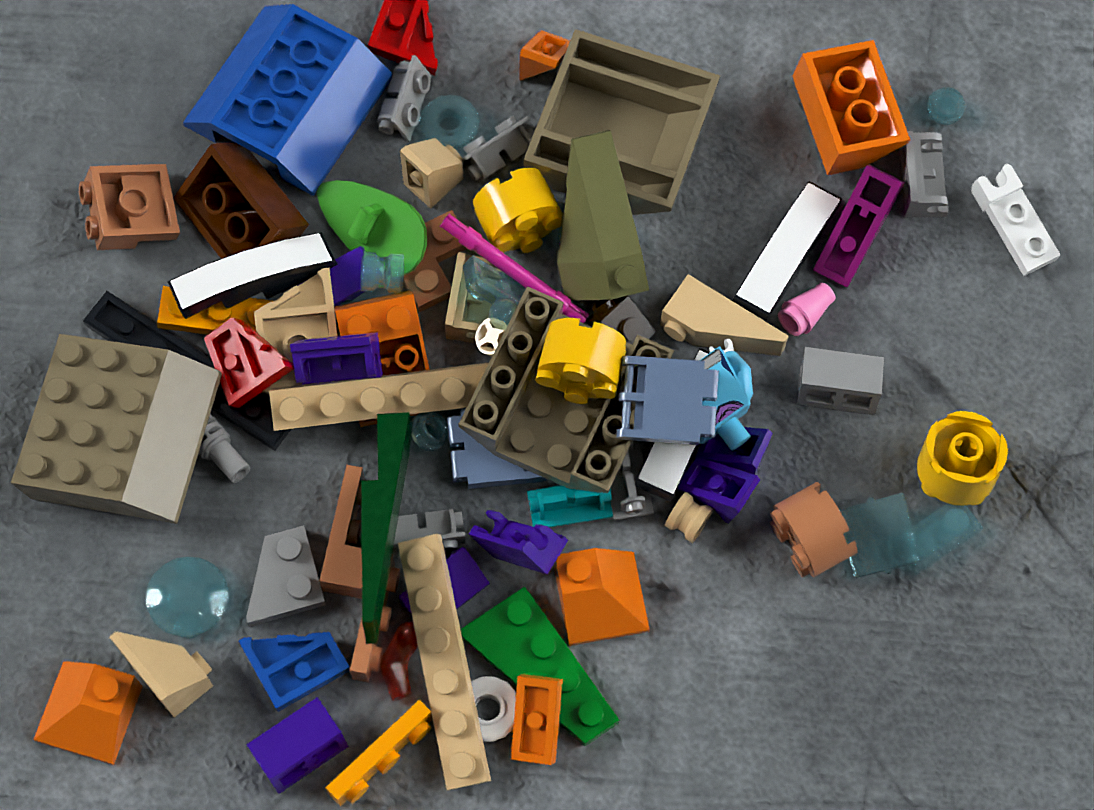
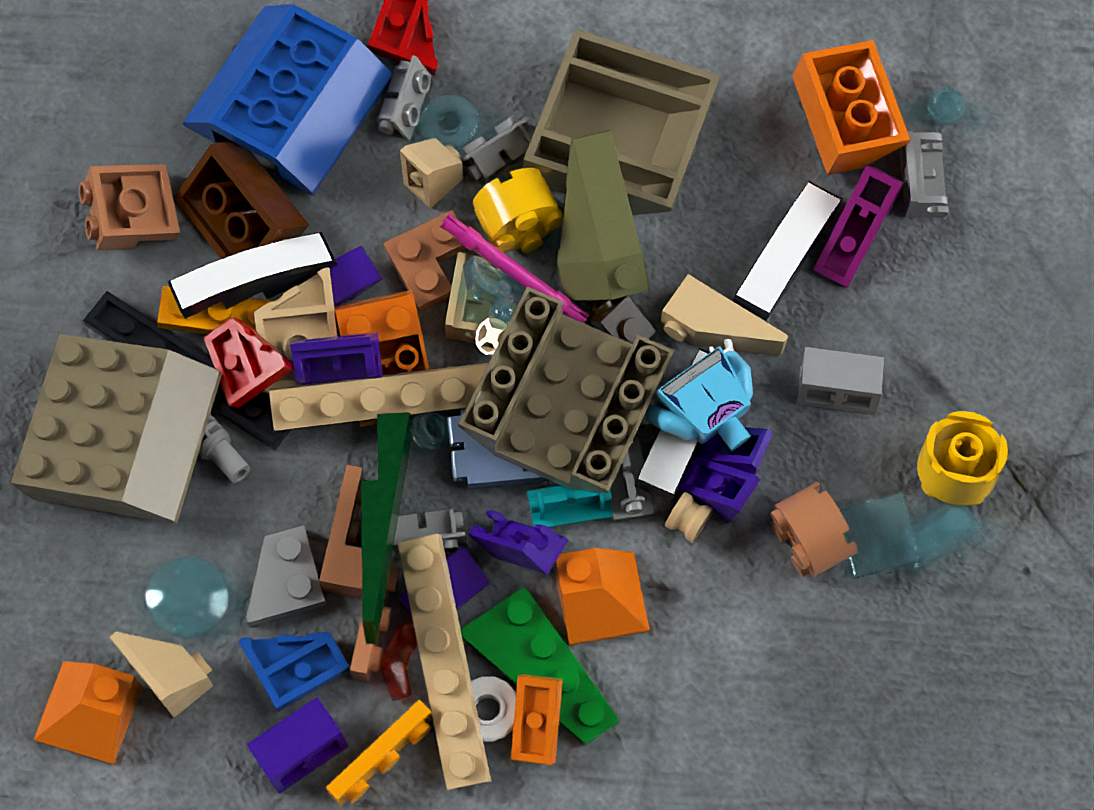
(374, 220): bright green shield -> none
(382, 272): clear light blue wheel -> none
(542, 54): orange slope -> none
(581, 360): yellow brick -> none
(668, 400): sand blue plate -> none
(804, 310): bright pink cone -> none
(1015, 220): white plate -> none

